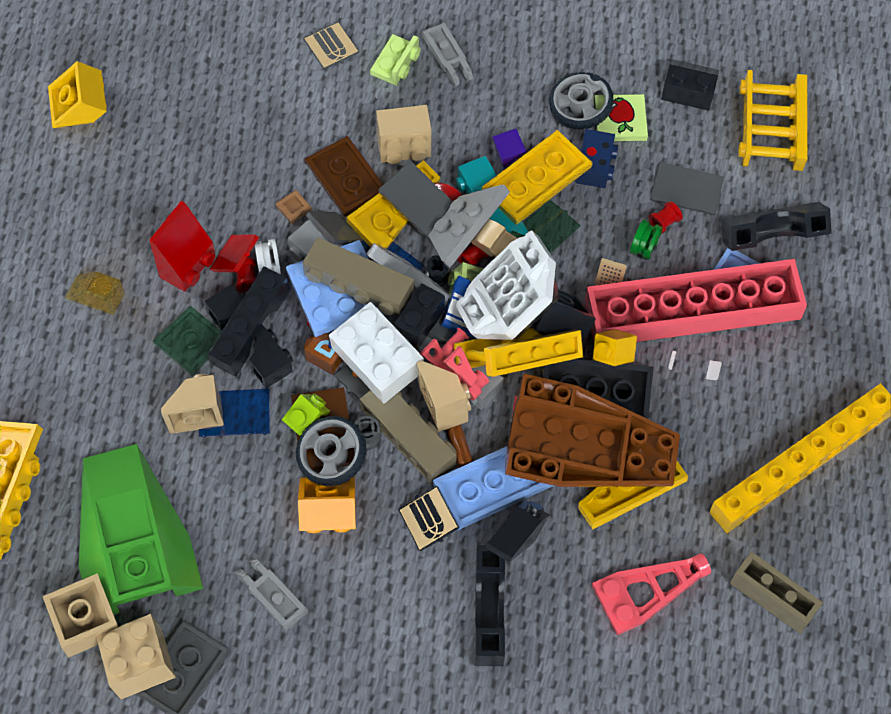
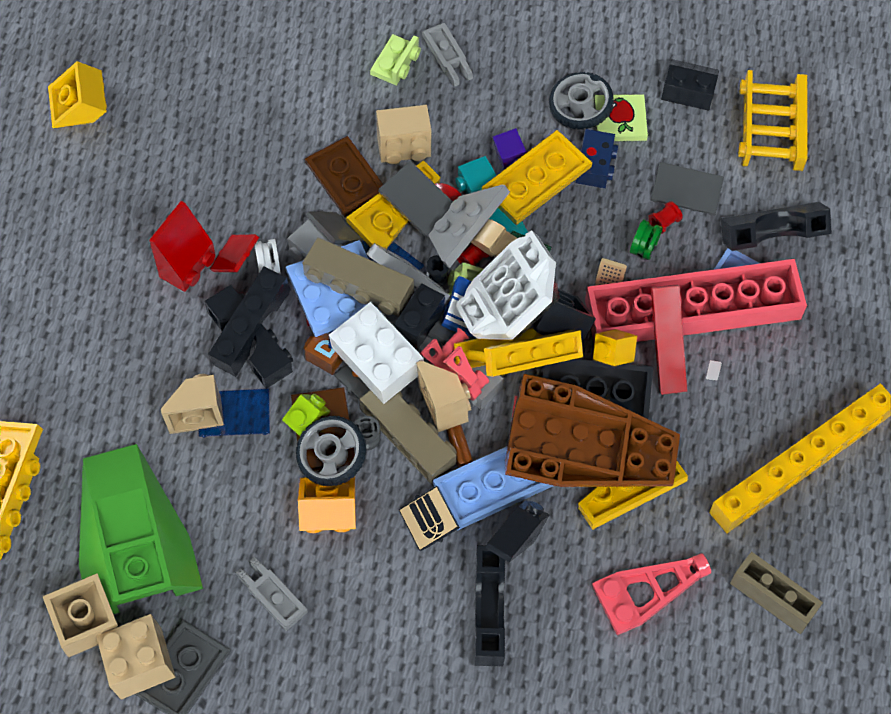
(97, 291): clear yellow slope -> none
(188, 340): clear green tile -> none
(246, 275): red bush -> none
(293, 206): medium nougat tile -> none
(331, 45): piece -> none
(551, 224): clear green piece -> none
(669, 339): none -> tile

